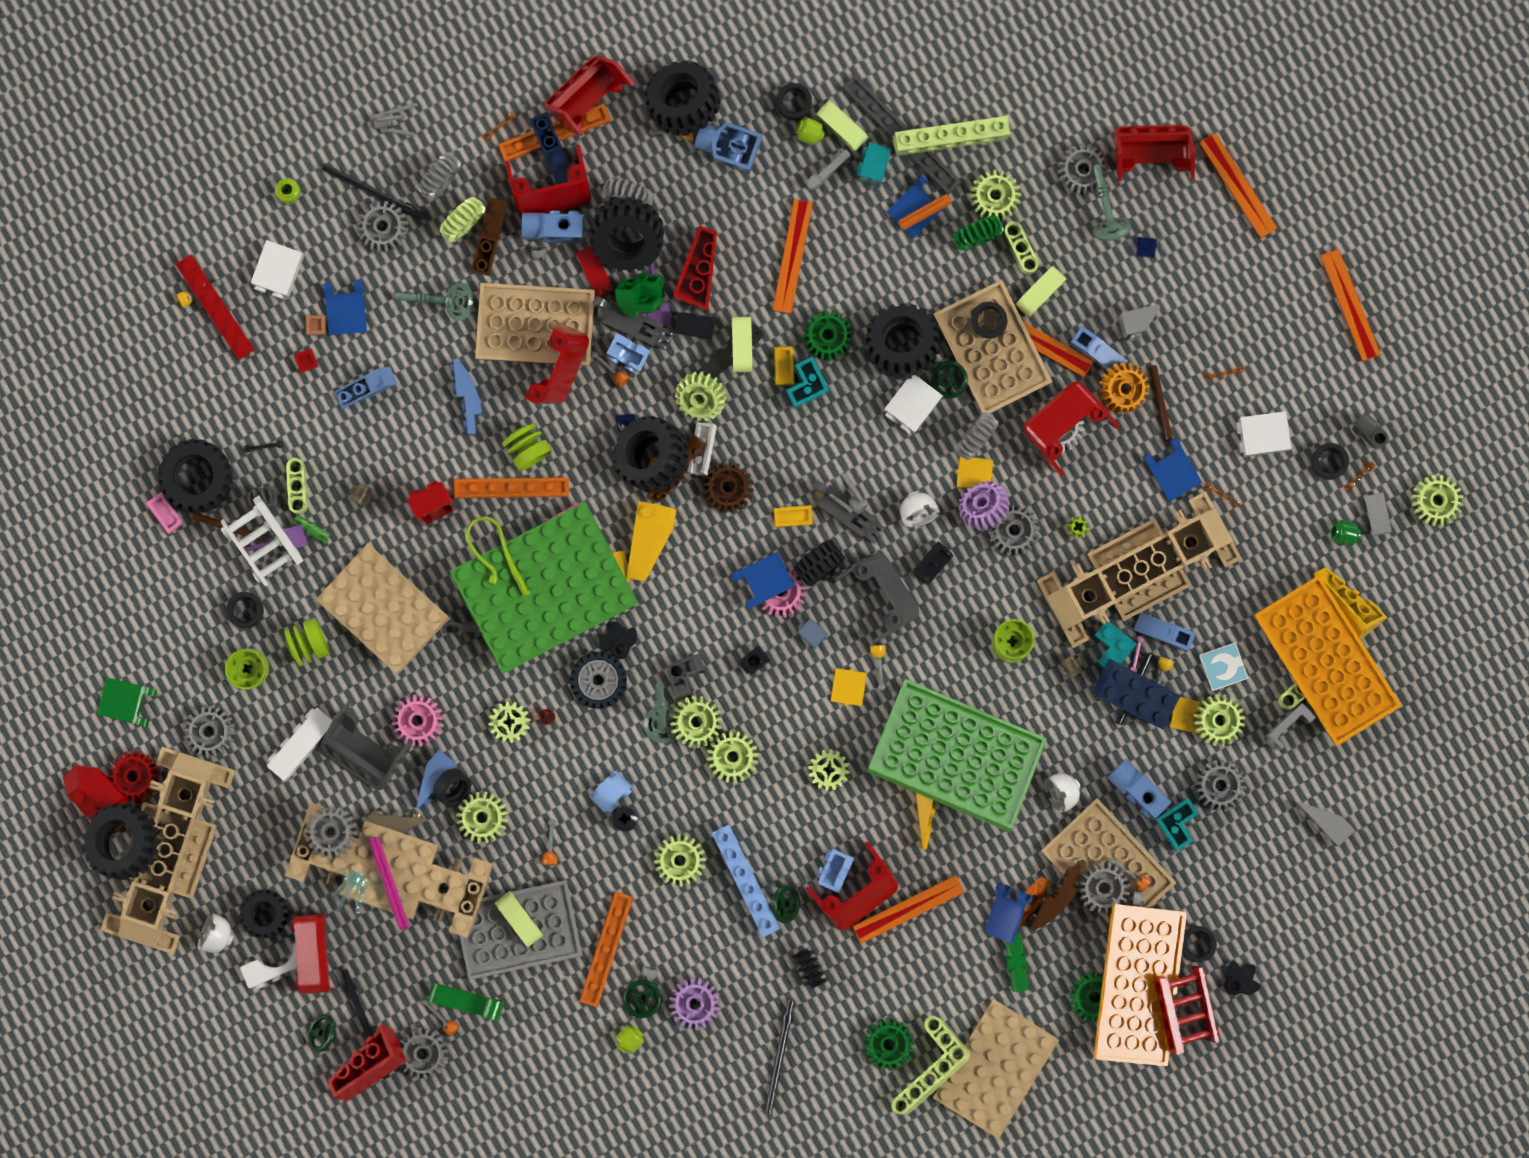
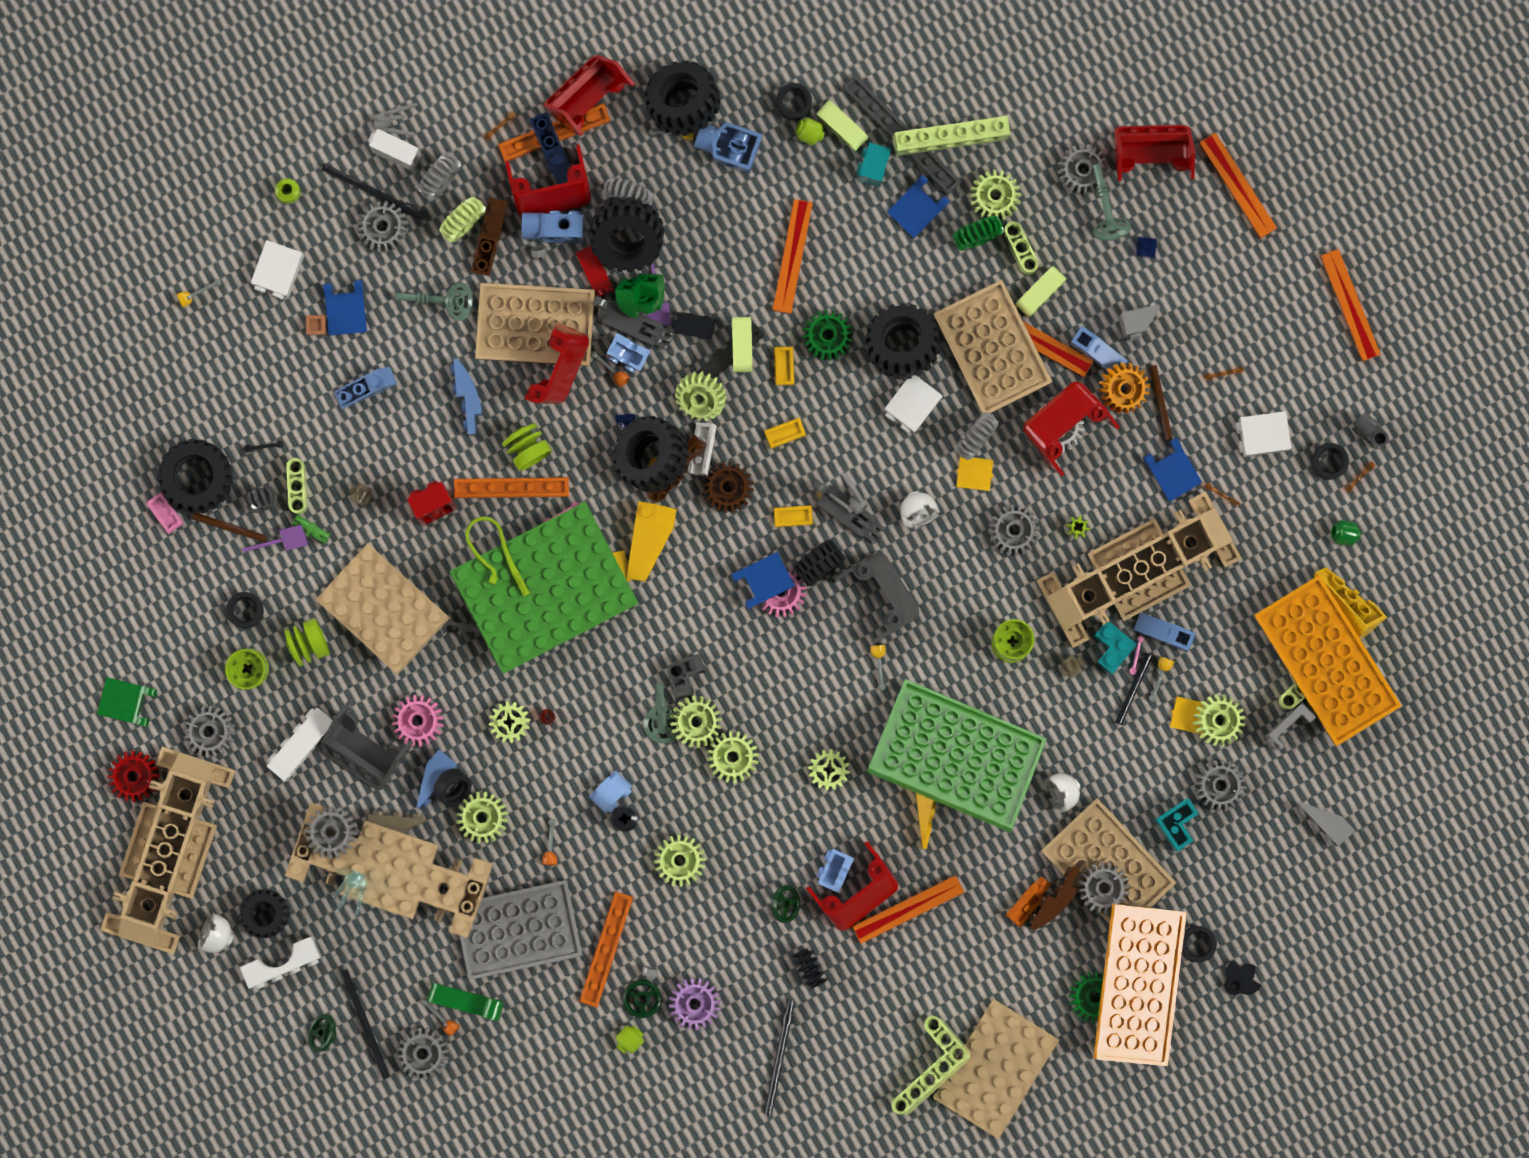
(91, 790): red wedge -> none
(99, 834): black tyre -> none
(215, 307): red plate -> none
(279, 540): white fence -> none
(306, 361): red plate -> none
(311, 954): windscreen -> none
(368, 1065): red wedge -> none
(389, 883): dark pink axle -> none
(394, 149): none -> white brick
(518, 919): yellowish green beam -> none
(603, 695): wheel -> none
(618, 637): black plate -> none
(696, 276): red wedge -> none
(745, 881): light blue brick -> none
(758, 652): black brick -> none
(785, 433): none -> yellow tile
(811, 632): sand blue brick -> none
(812, 384): teal brick -> none
(827, 171): light grey hinge -> none
(848, 687): yellow piece -> none
(900, 1048): green gear -> none
(925, 211): orange axle -> none
(933, 562): black hinge -> none
(942, 379): dark green piece -> none
(984, 505): lavender gear -> none
(989, 334): black tyre -> none
(1006, 913): blue flag -> none
(1017, 964): green piece -> none
(1135, 785): medium blue brick -> none
(1136, 693): dark blue brick -> none
(1136, 898): light grey hinge -> none
(1140, 882): hinge -> none
(1168, 1004): red fence -> none
(1223, 666): medium azure tile -> none
(1378, 514): light grey slope -> none
(1445, 492): yellowish green gear -> none

